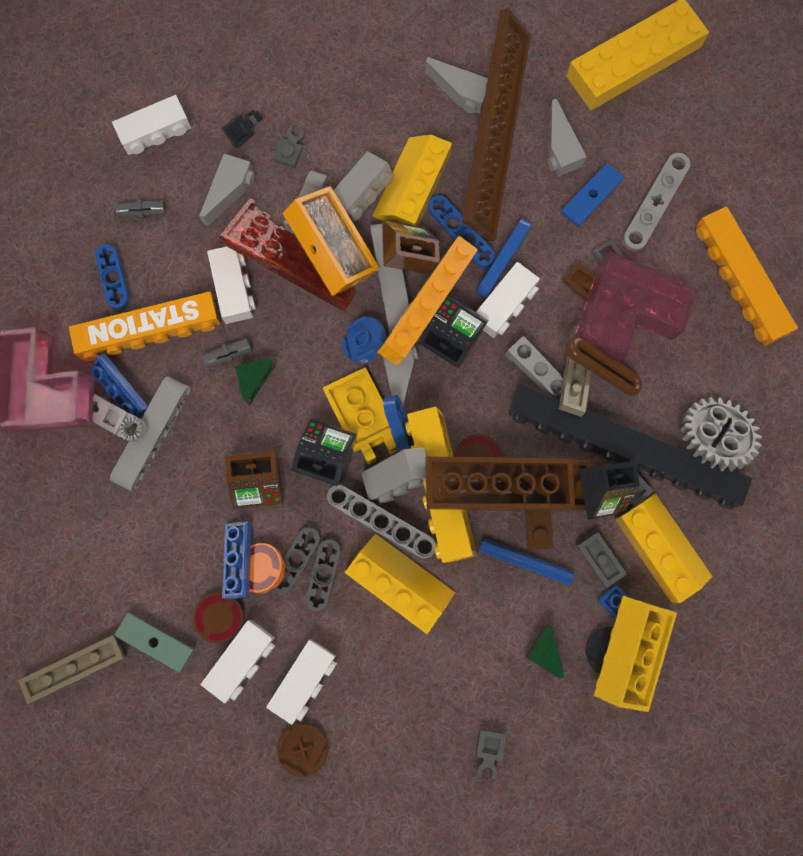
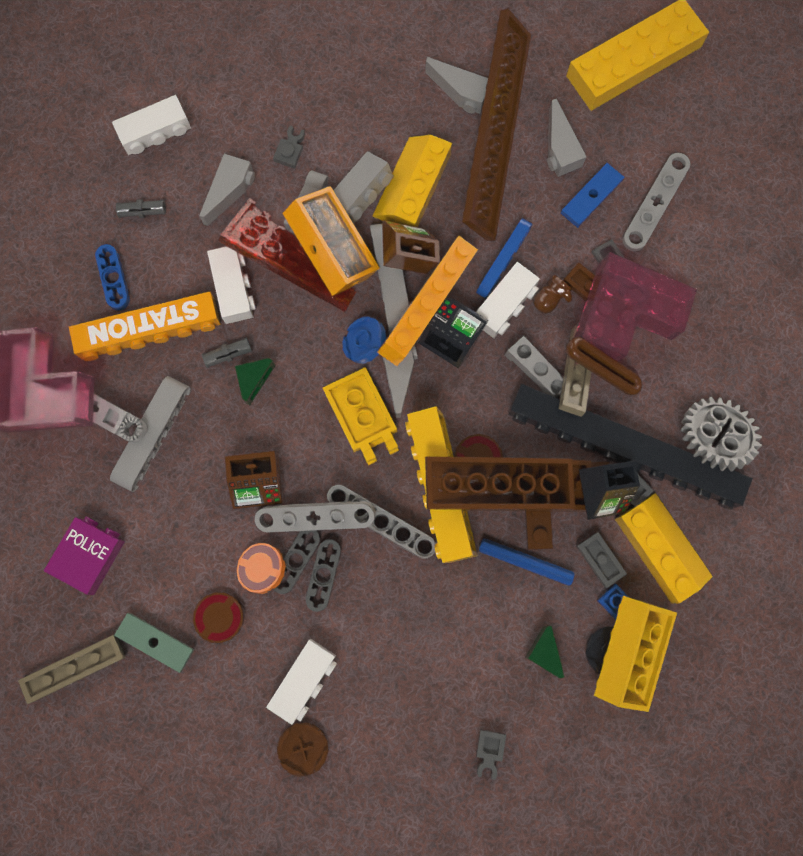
(84, 555): none -> magenta brick
(117, 386): blue tile -> none
(236, 573): blue tile -> none
(238, 662): white brick -> none
(239, 128): black plate -> none
(324, 452): black slope -> none
(332, 516): none -> light grey piece
(395, 475): light grey brick -> none
(396, 419): blue beam -> none
(400, 583): yellow slope -> none
(462, 231): blue beam -> none
(550, 295): none -> reddish brown animal
(745, 276): light orange brick -> none

